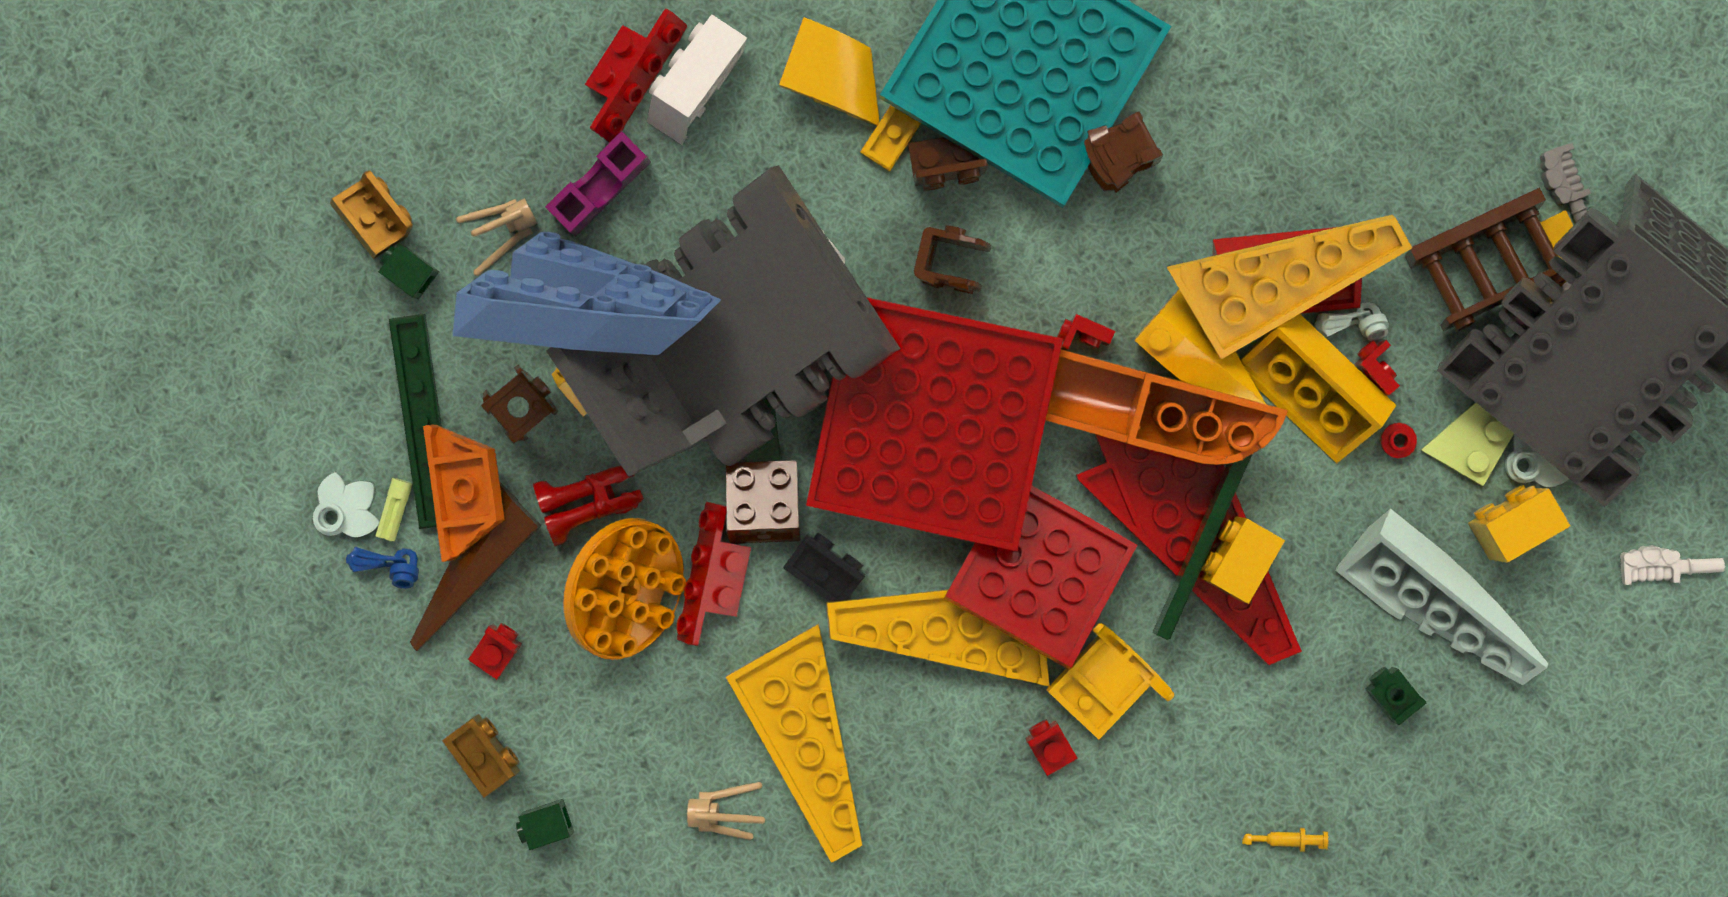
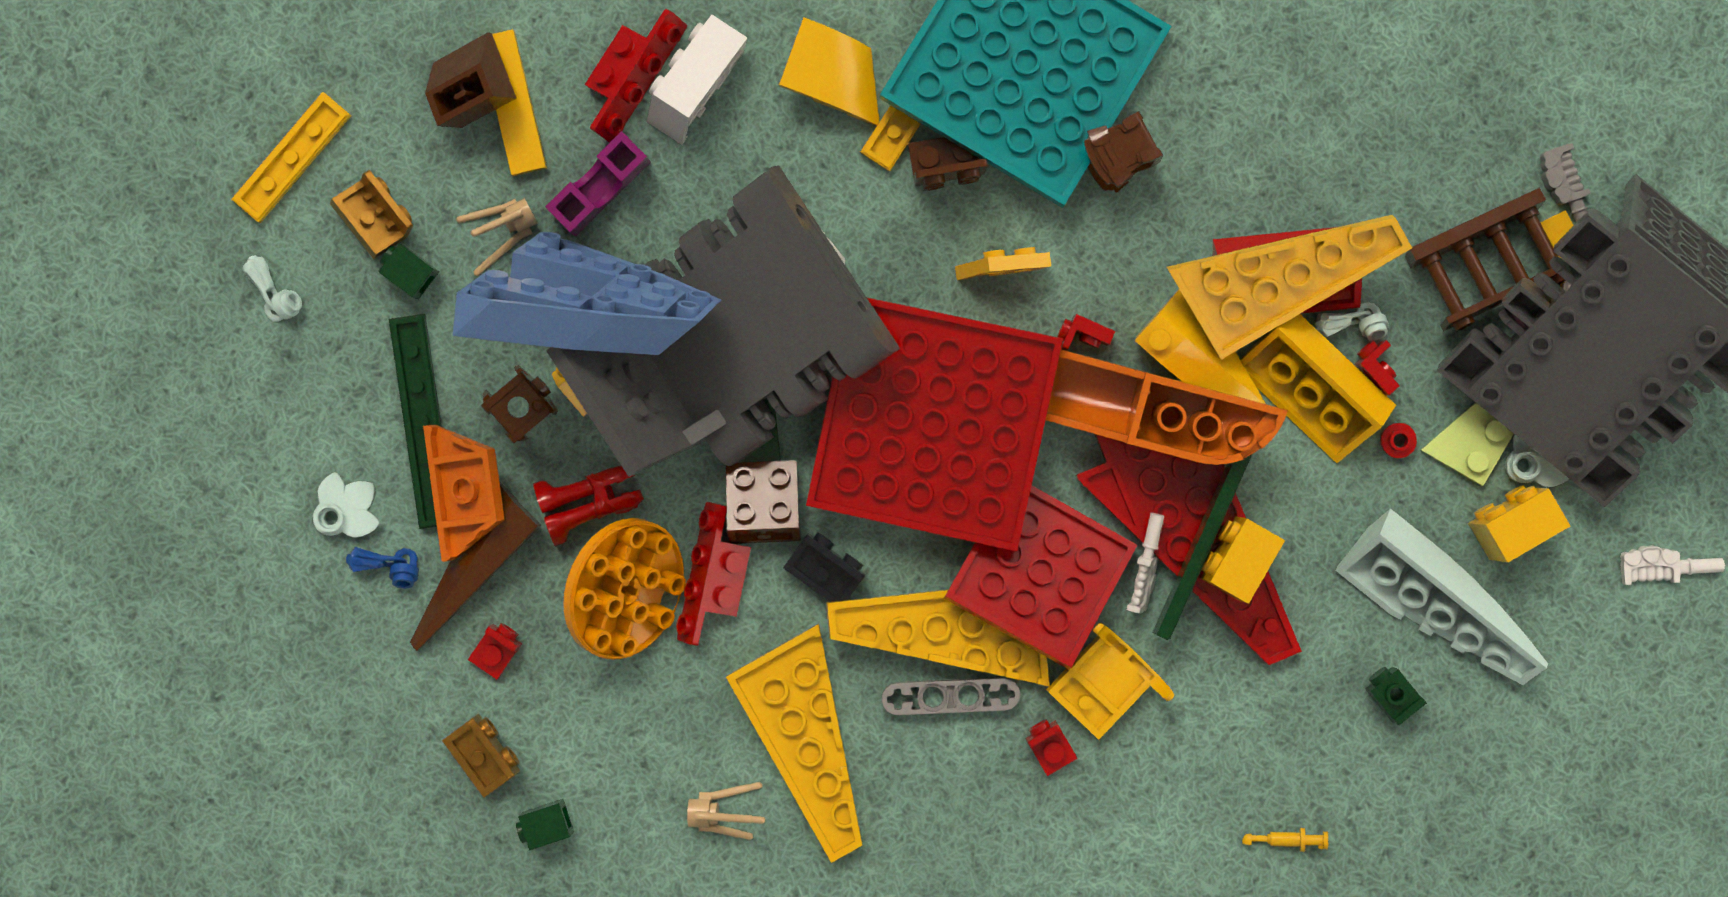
(284, 303): none -> light aqua piece
(291, 157): none -> yellow tile
(394, 508): yellowish green piece -> none
(468, 83): none -> reddish brown slope
(518, 117): none -> yellow tile
(927, 251): reddish brown piece -> none
(950, 700): none -> light grey beam
(997, 263): none -> yellow wing
(1147, 566): none -> white piece

